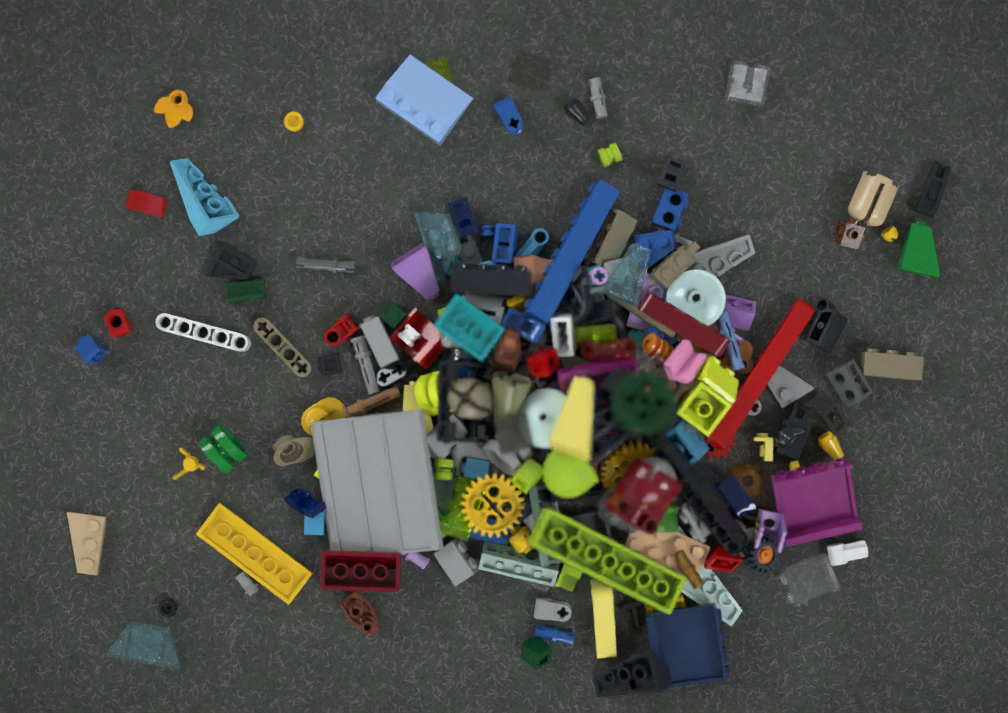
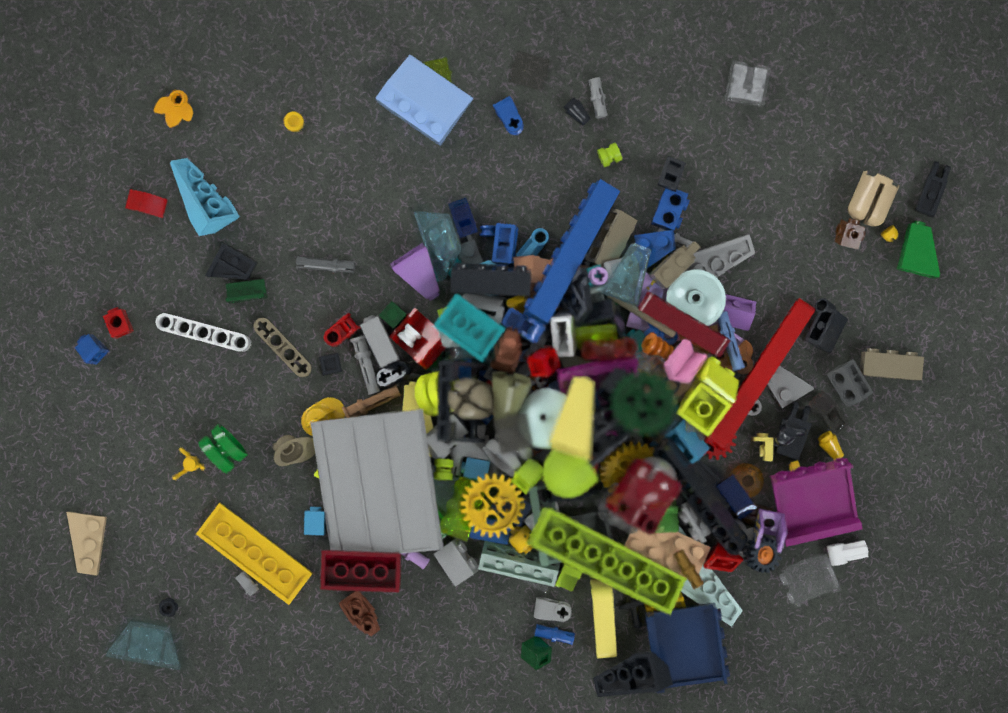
(304, 504): clear blue slope -> none

